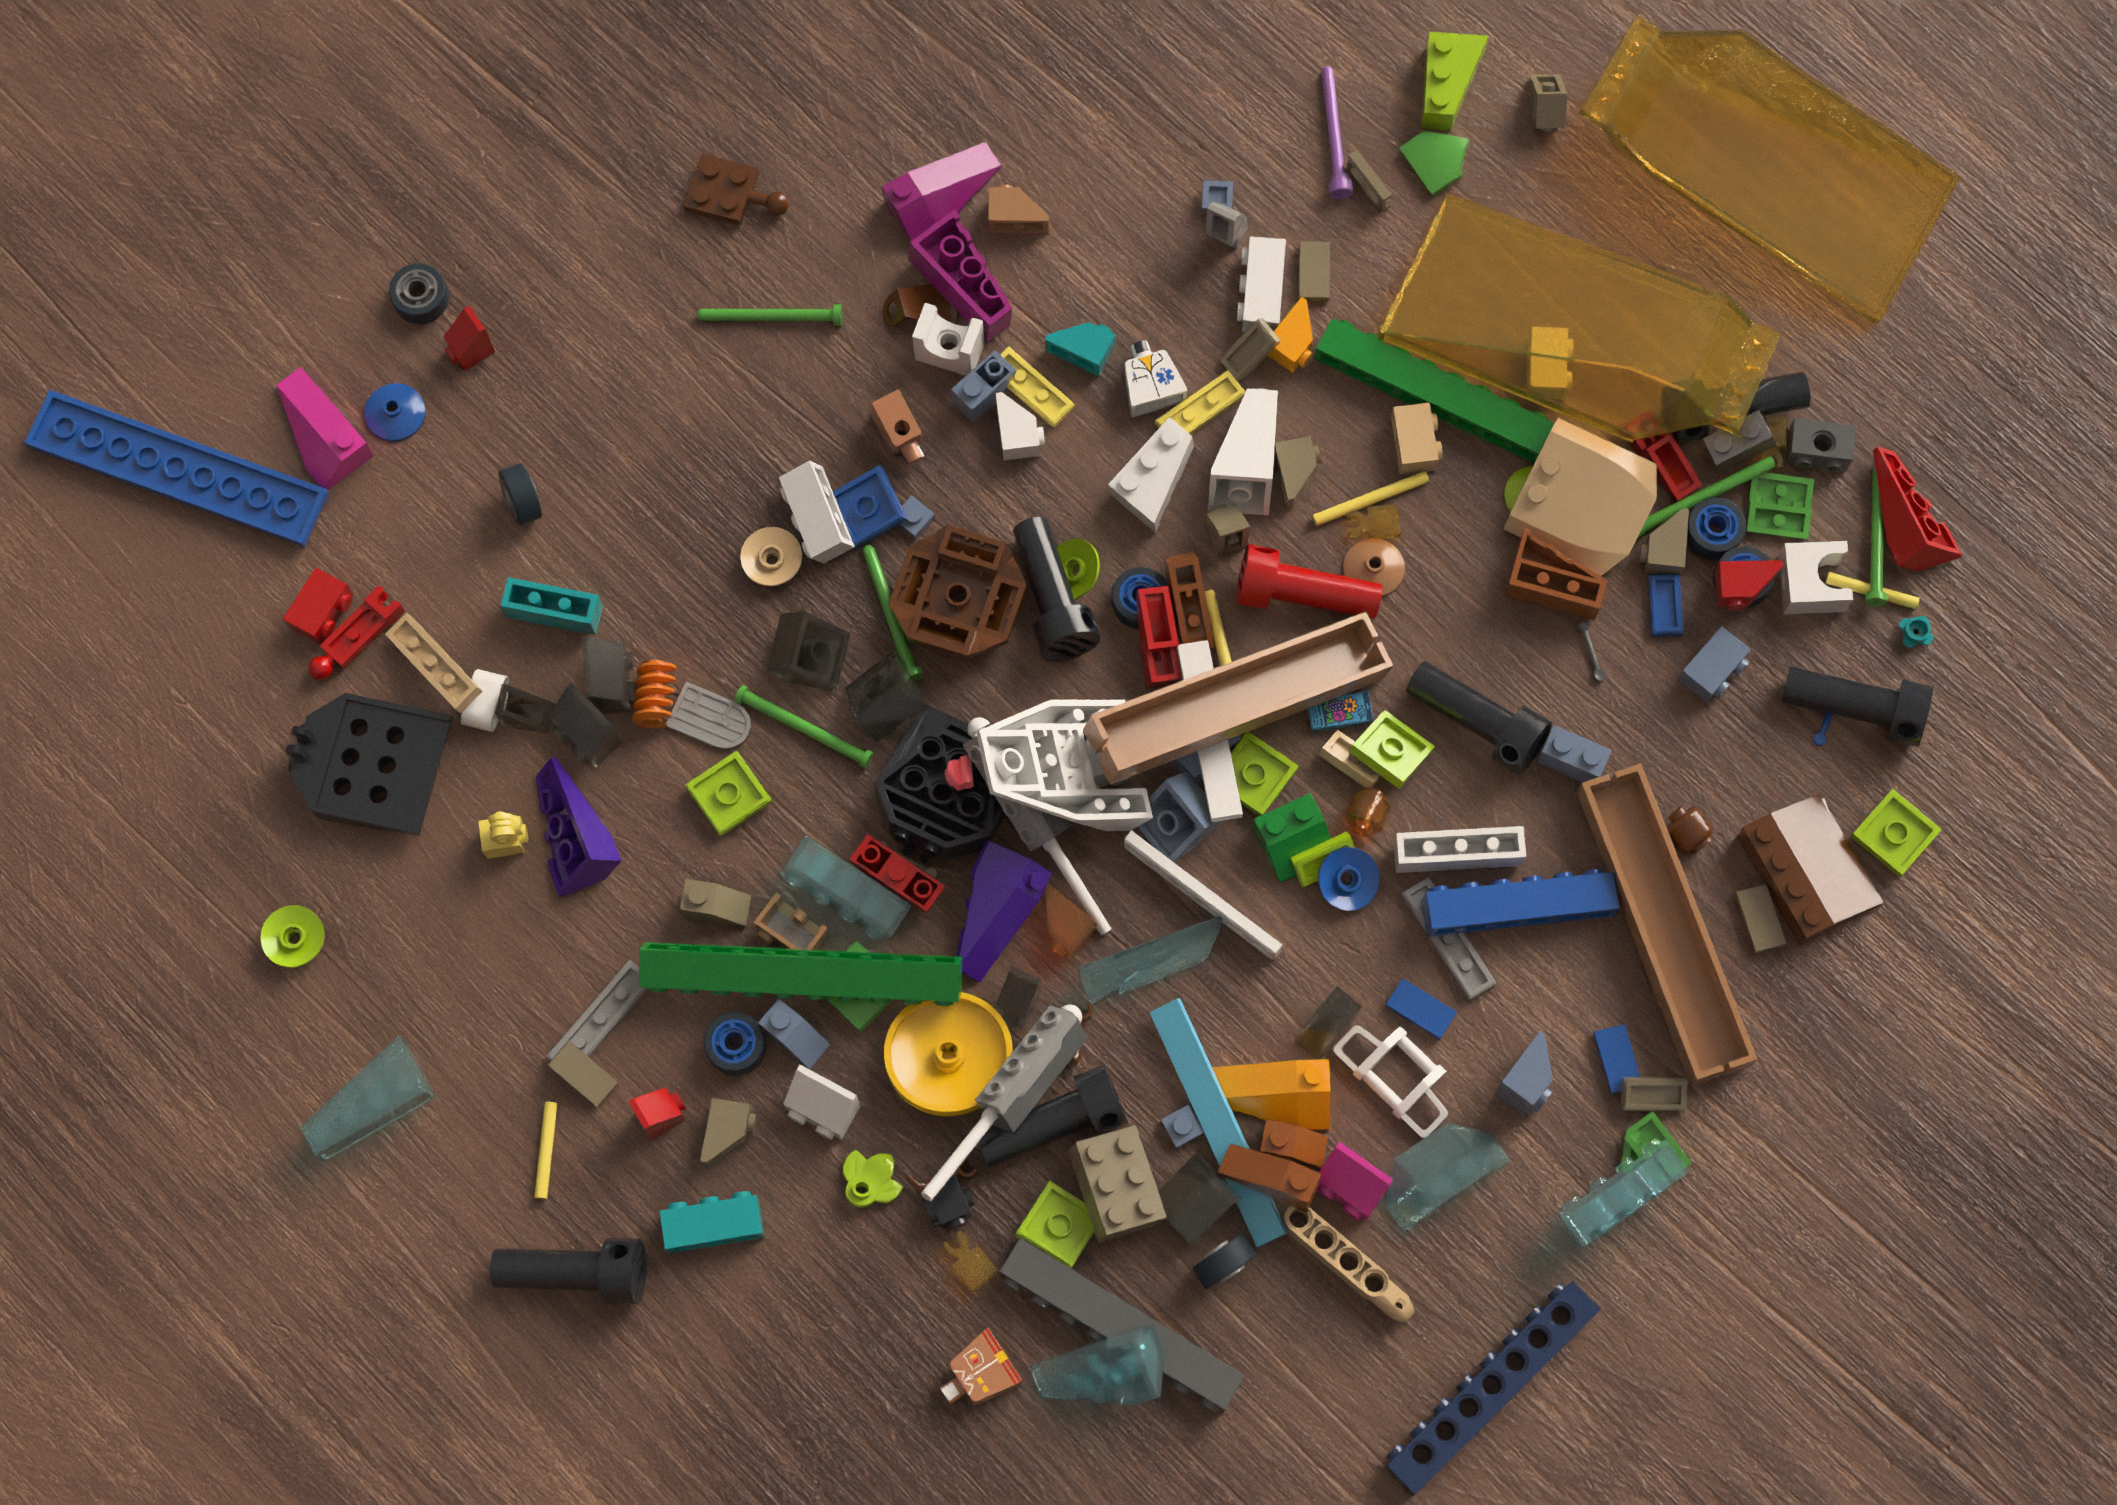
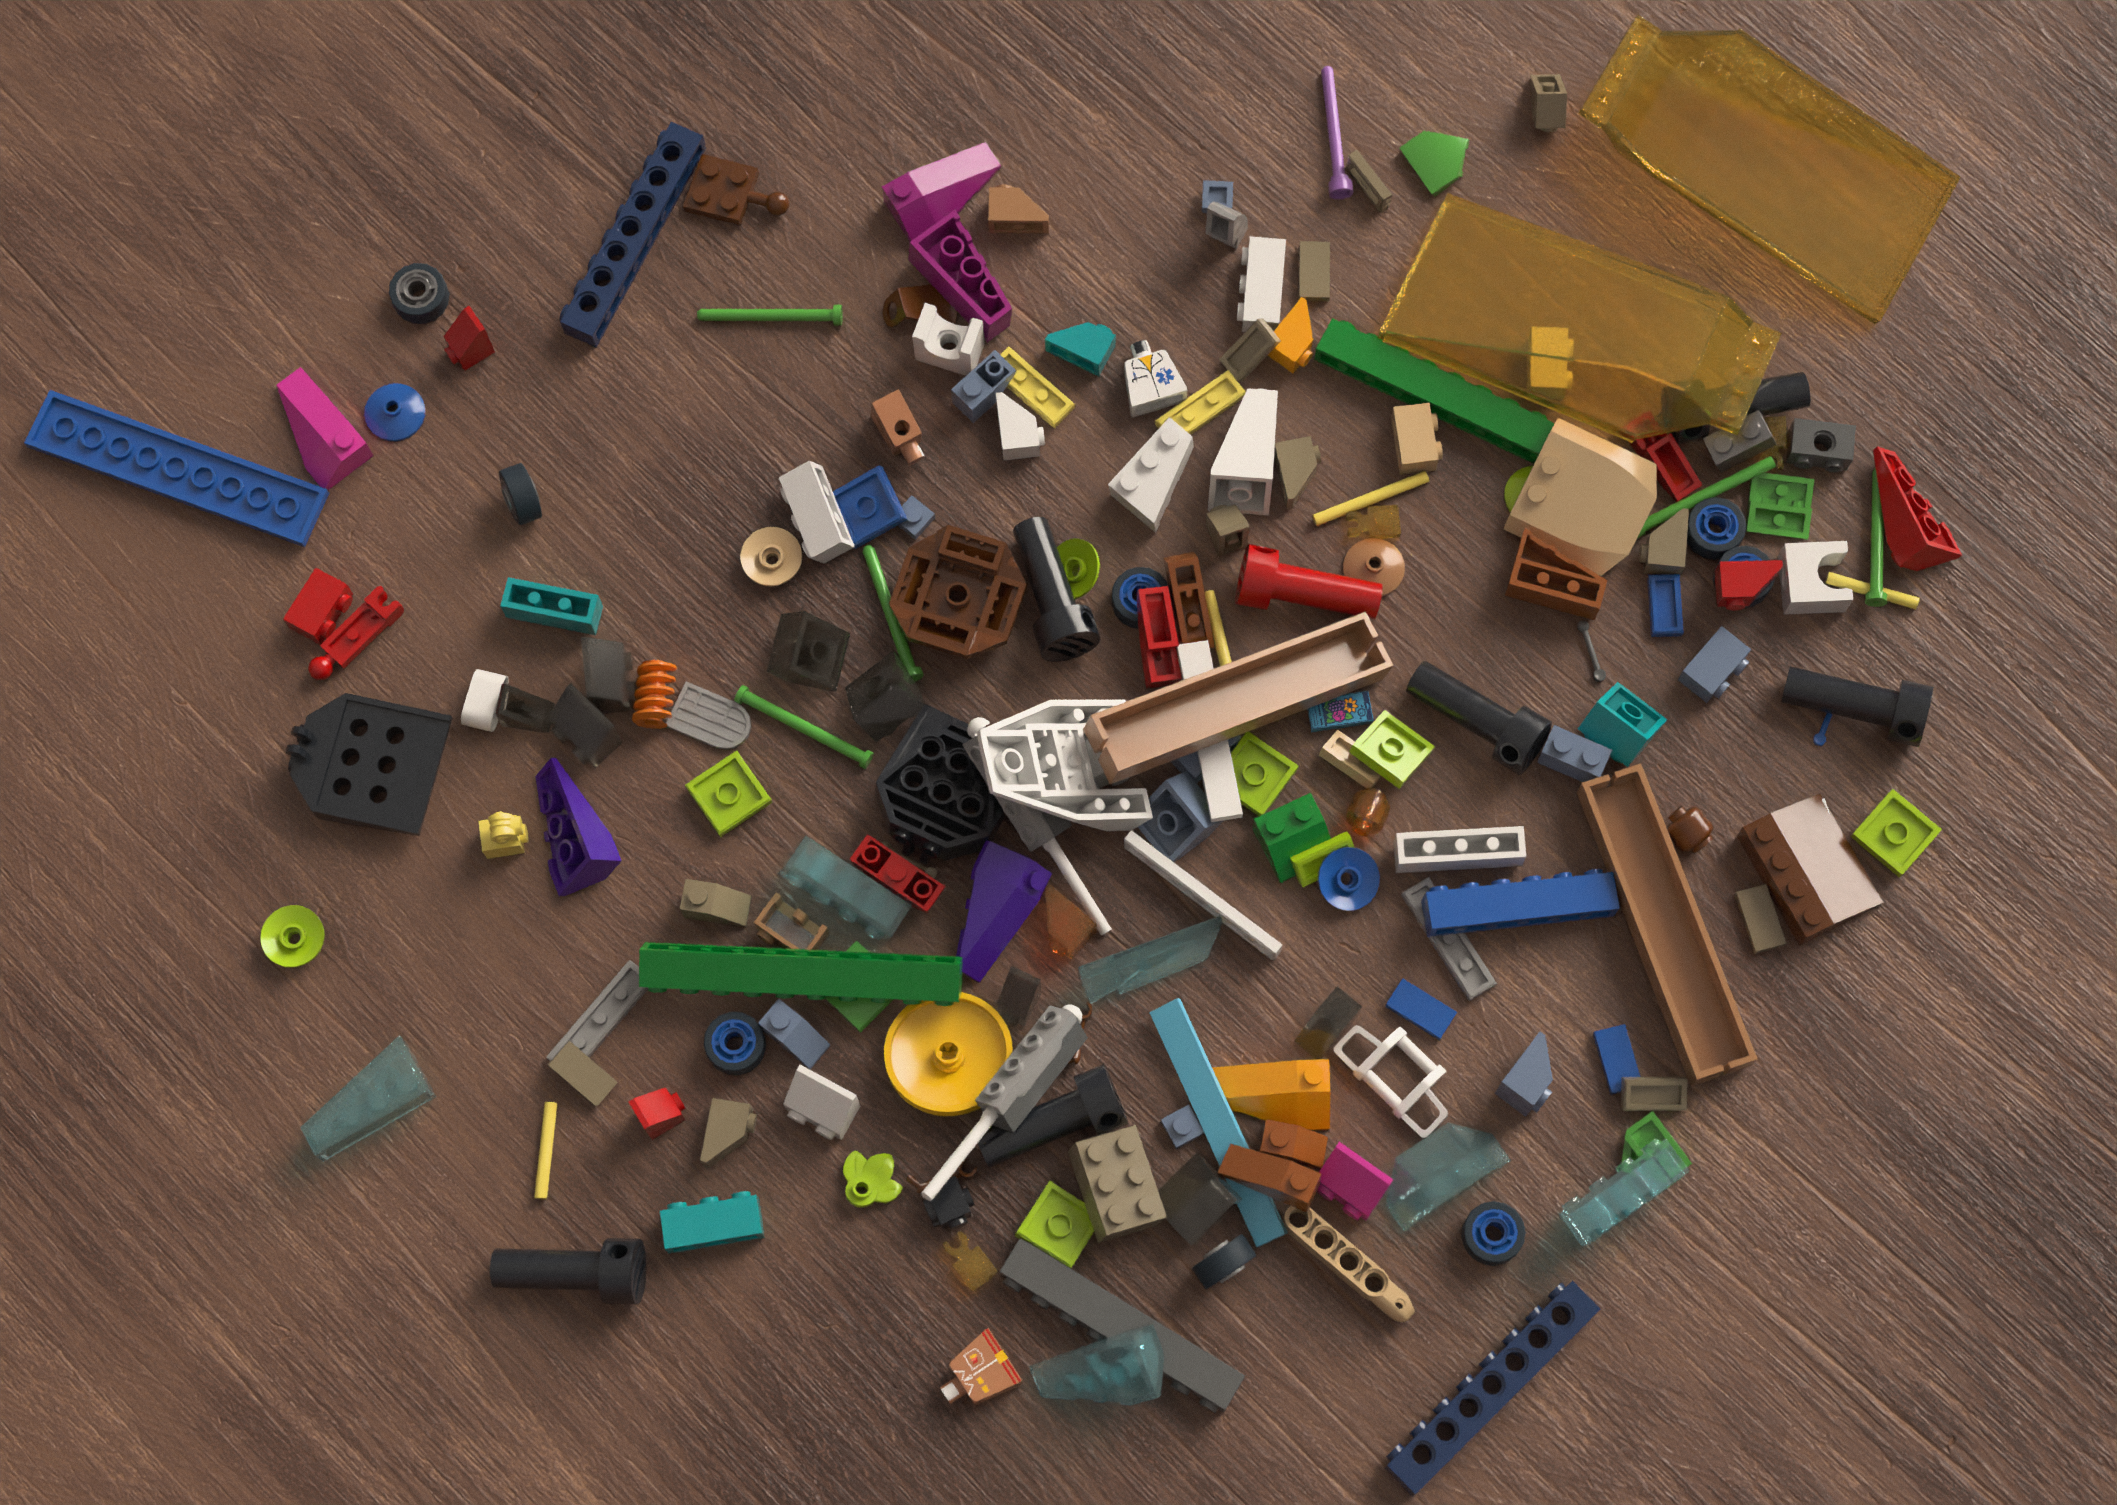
(434, 663): tan plate -> none
(591, 326): none -> dark blue brick
(960, 773): coral plate -> none
(1449, 71): lime wedge -> none
(1496, 1215): none -> wheel
(1622, 724): none -> teal slope
(1922, 625): teal plate -> none

